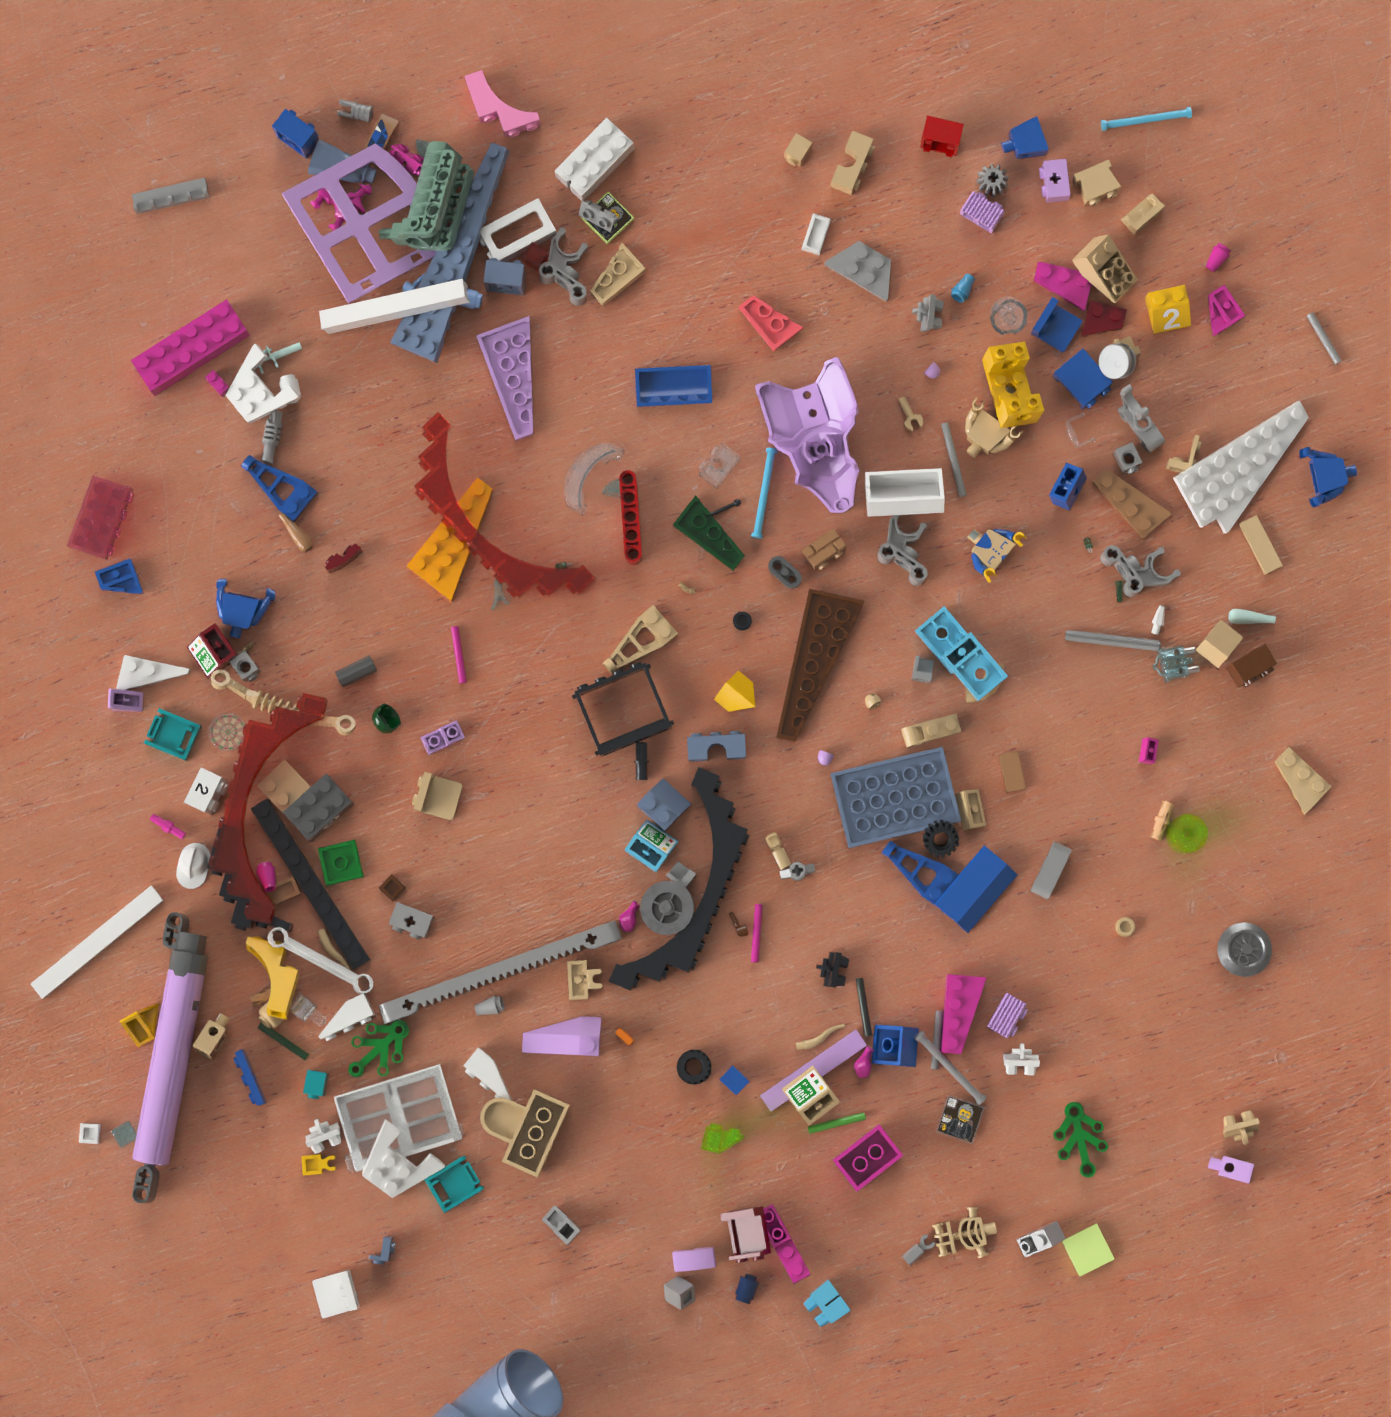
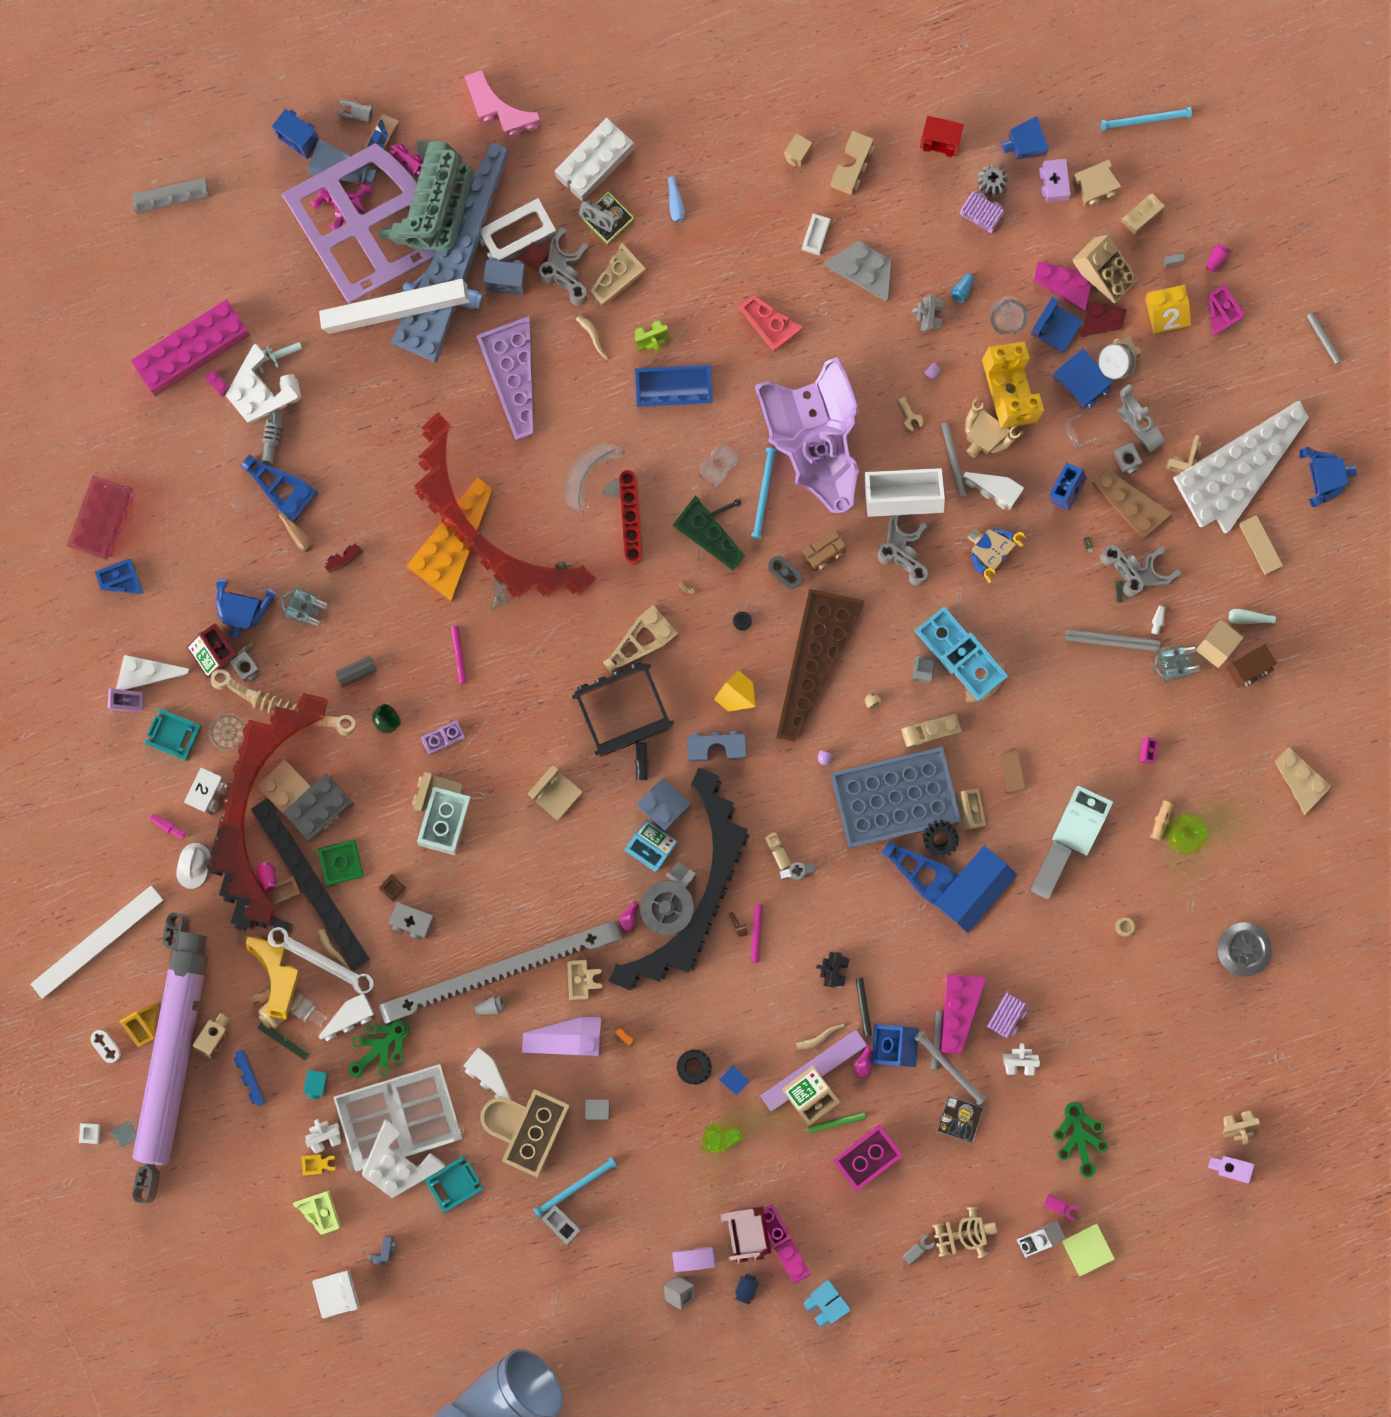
(102, 1049): none -> white beam
(297, 601): none -> clear light blue piece
(320, 1211): none -> yellowish green wing
(443, 821): none -> light aqua slope
(554, 793): none -> tan bracket
(575, 1187): none -> medium azure bar
(589, 327): none -> tan animal
(597, 1109): none -> light grey panel
(653, 338): none -> lime hips
(676, 204): none -> light blue piece
(998, 488): none -> white slope
(1059, 1206): none -> dark pink bar
(1082, 820): none -> light aqua slope
(1173, 260): none -> light grey tile

